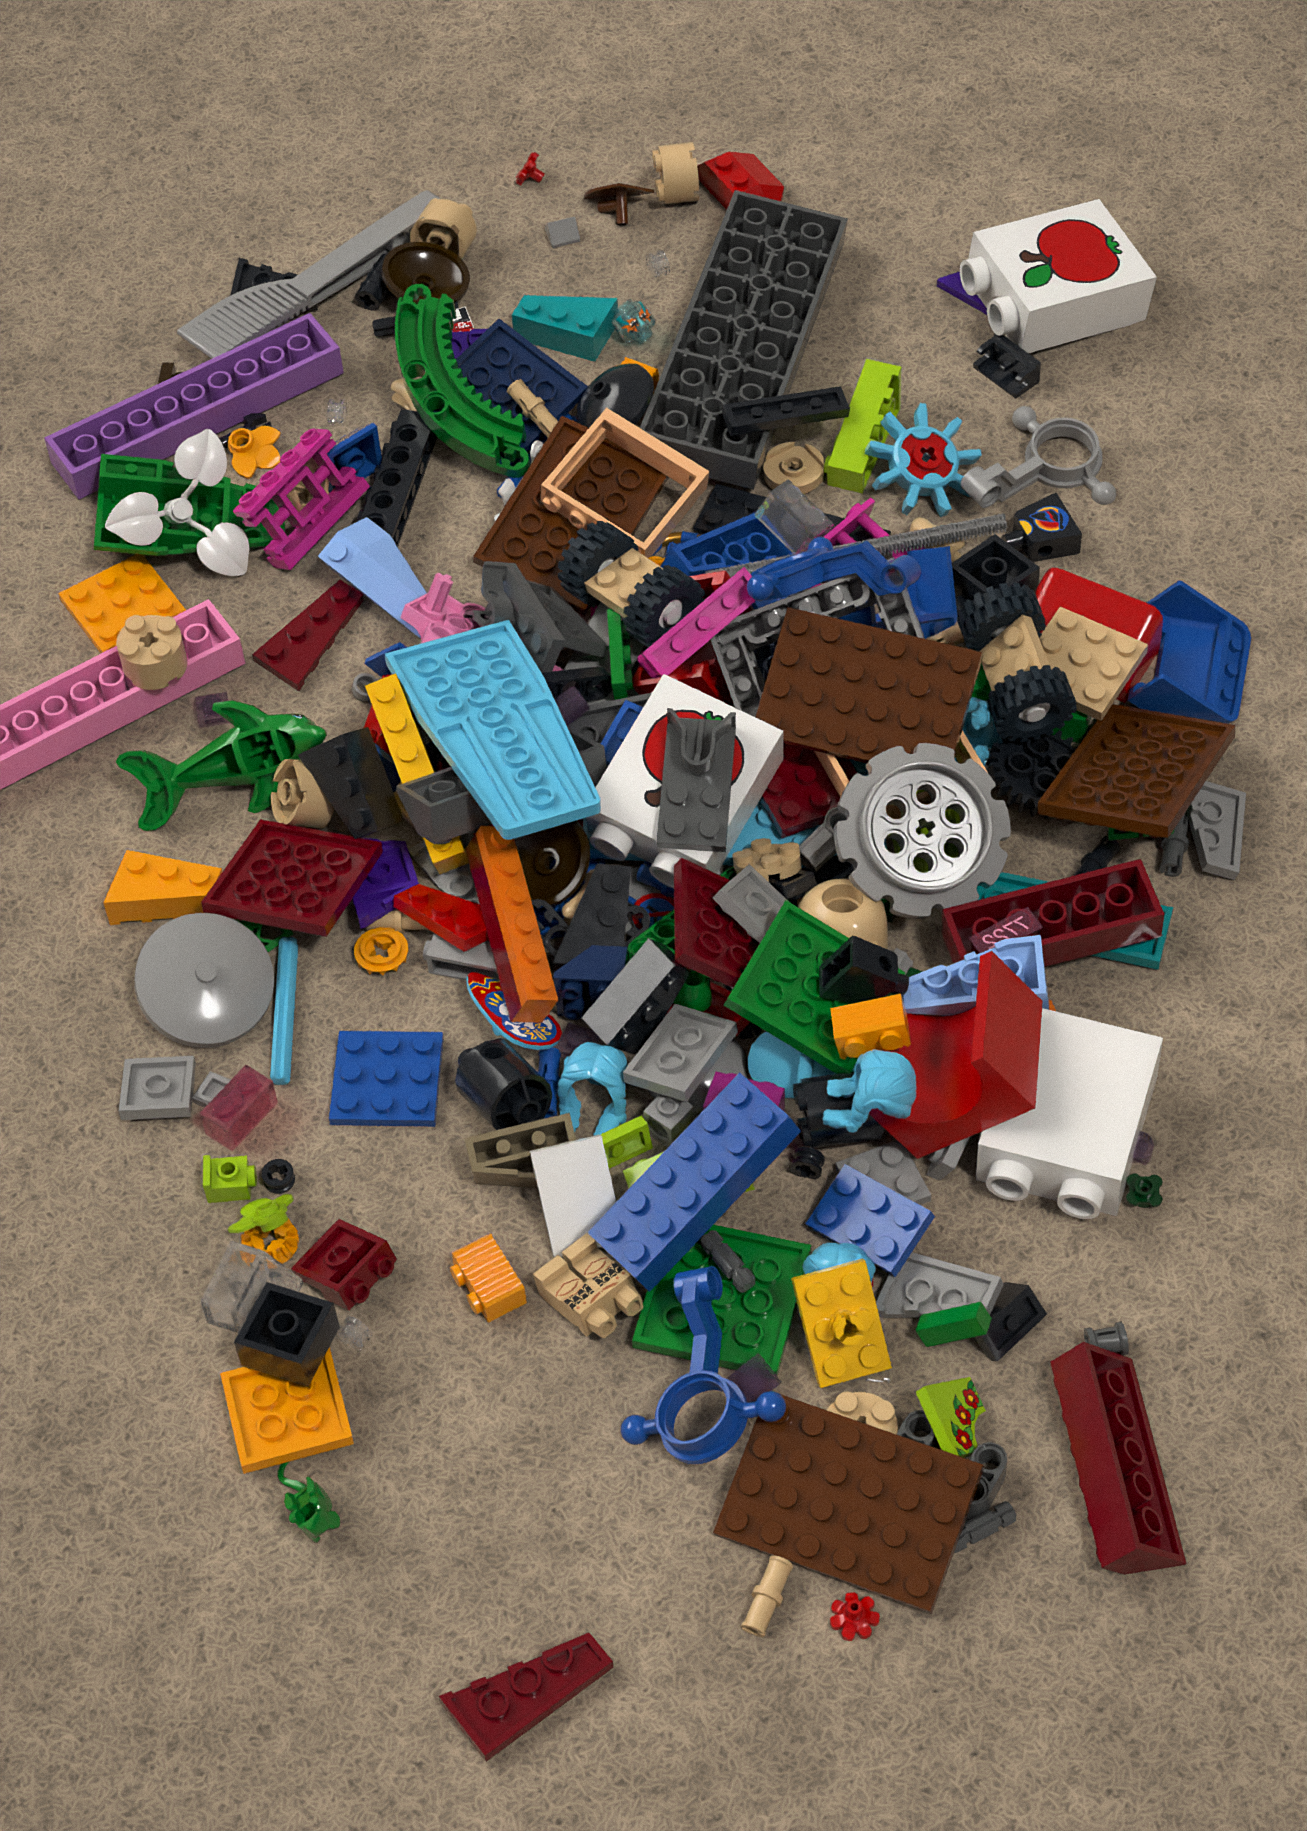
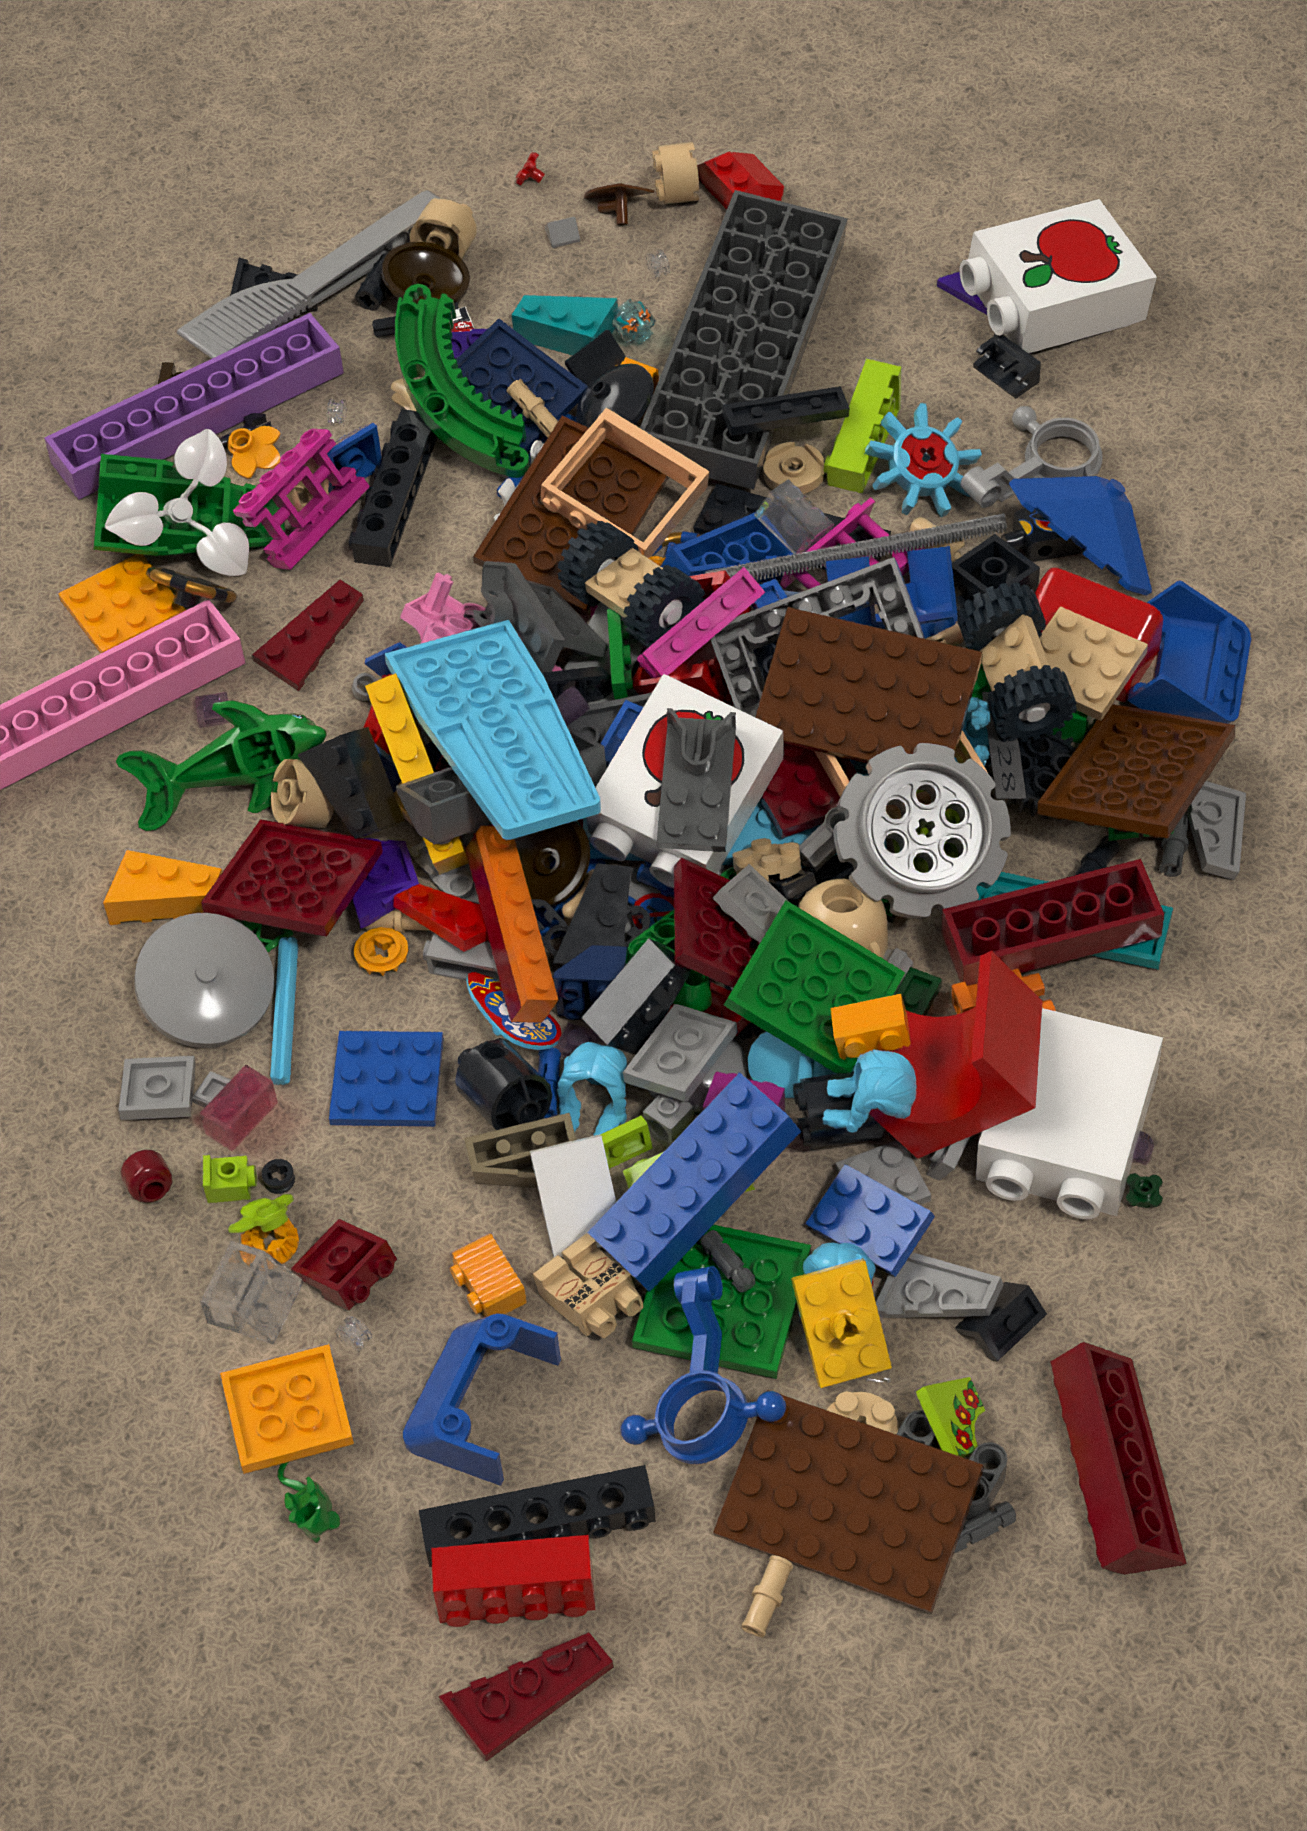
(146, 1176): none -> dark red head
(151, 651): tan brick -> none
(190, 588): none -> piece
(287, 1334): black brick -> none
(374, 566): light blue wedge -> none
(437, 1425): none -> blue windscreen
(513, 1580): none -> red brick
(551, 1501): none -> black brick
(595, 357): none -> black panel
(755, 1378): clear purple plate -> none
(807, 1163): black bush -> none
(825, 563): blue piece -> none
(854, 1616): red plant -> none
(861, 973): black torso -> none
(953, 1324): green piece -> none
(954, 987): light blue wedge -> none
(1005, 763): none -> flat silver sticker
(1017, 925): clear pink sticker -> none
(1095, 518): none -> blue slope
(1109, 1338): dark grey bush -> none

